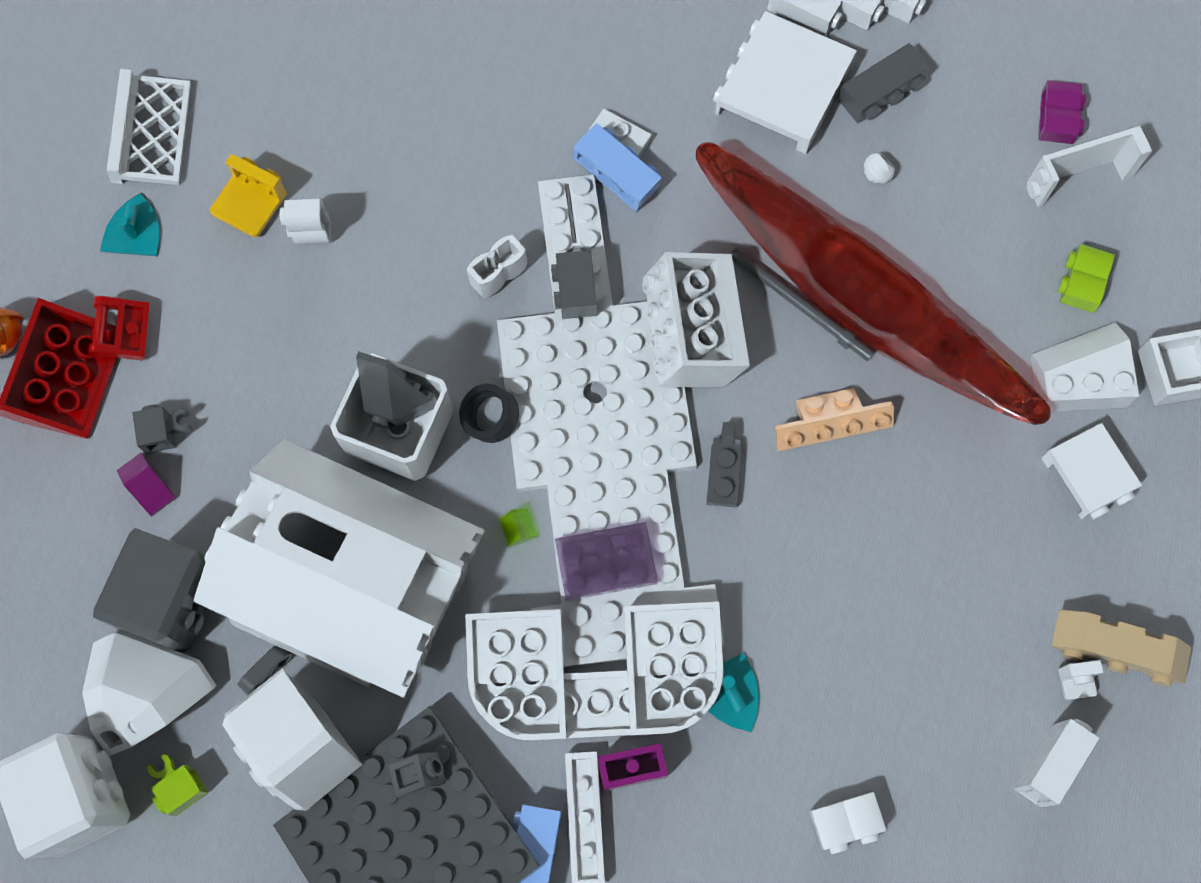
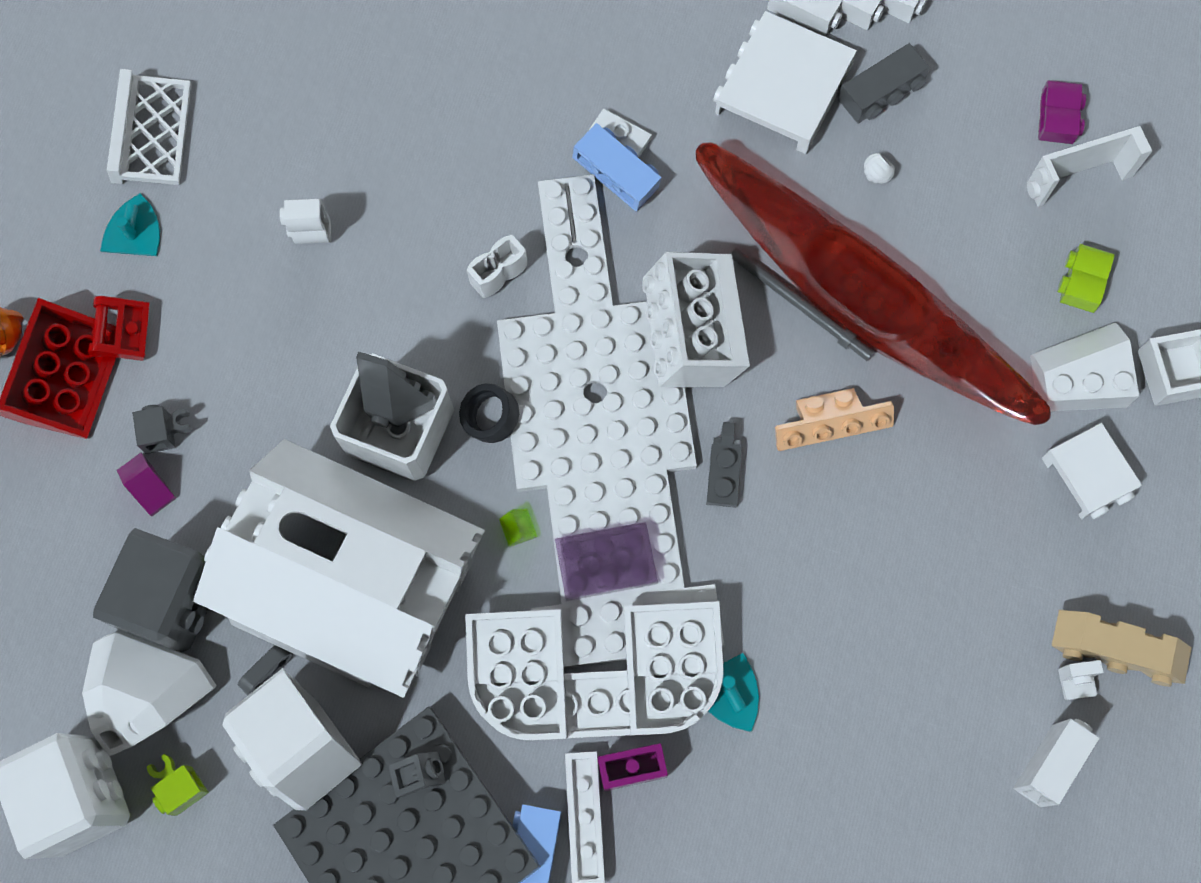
(248, 196): yellow bracket -> none
(576, 284): dark grey brick -> none
(847, 822): white brick -> none

